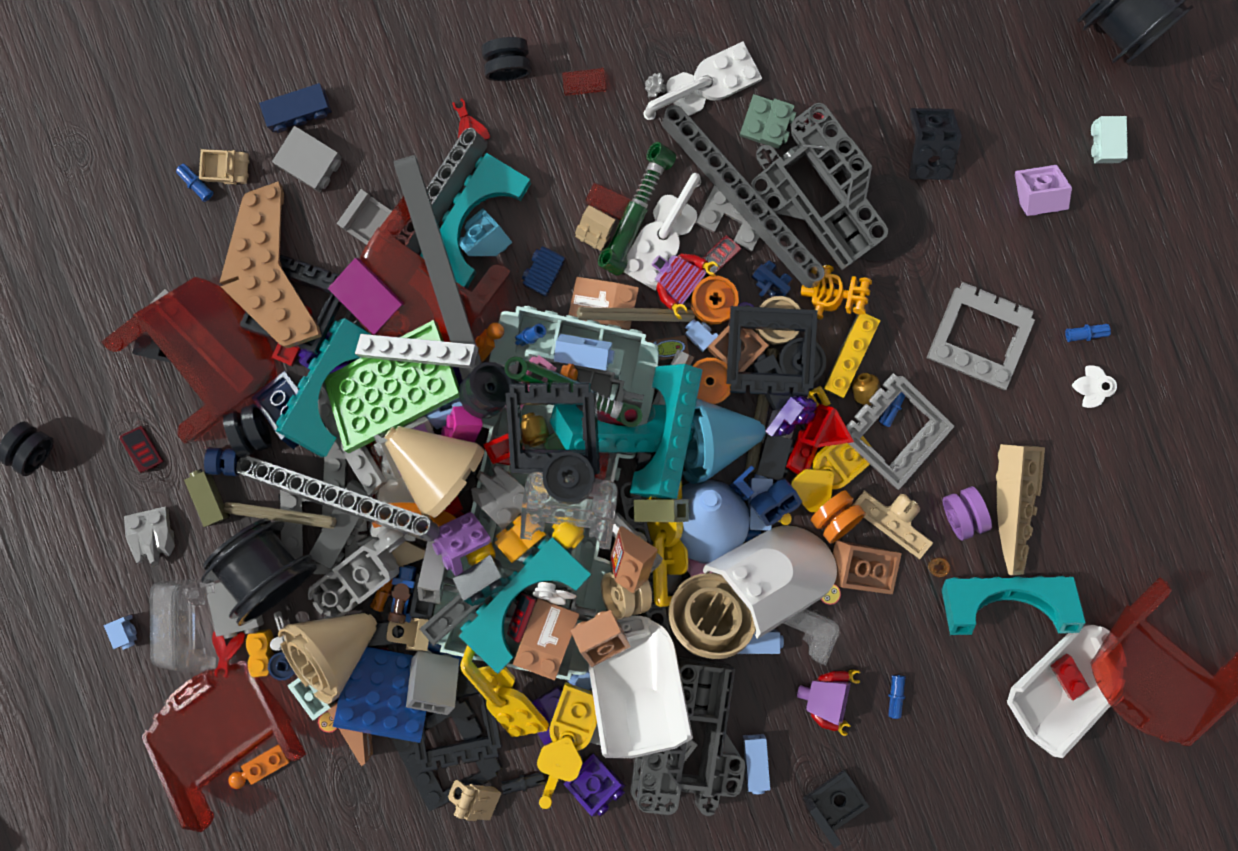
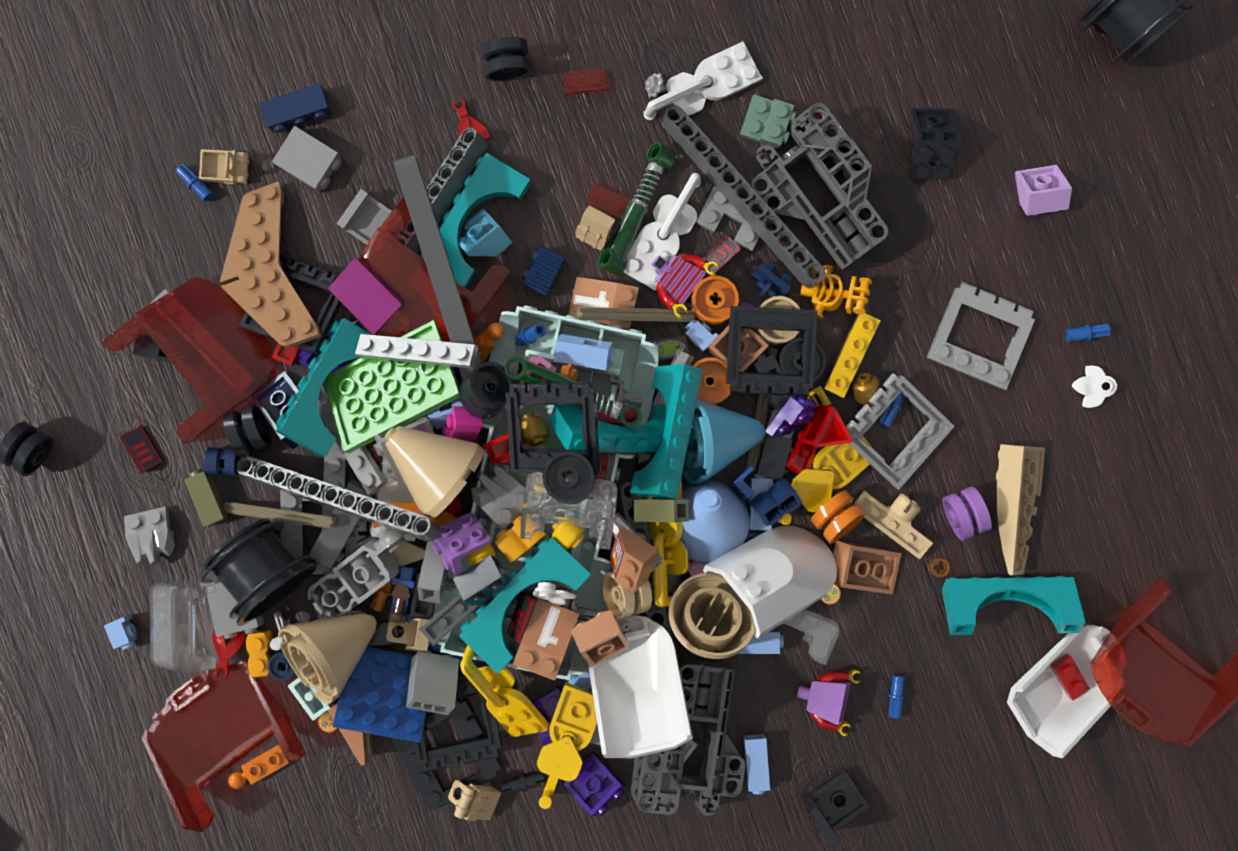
(1109, 139): light aqua brick -> none

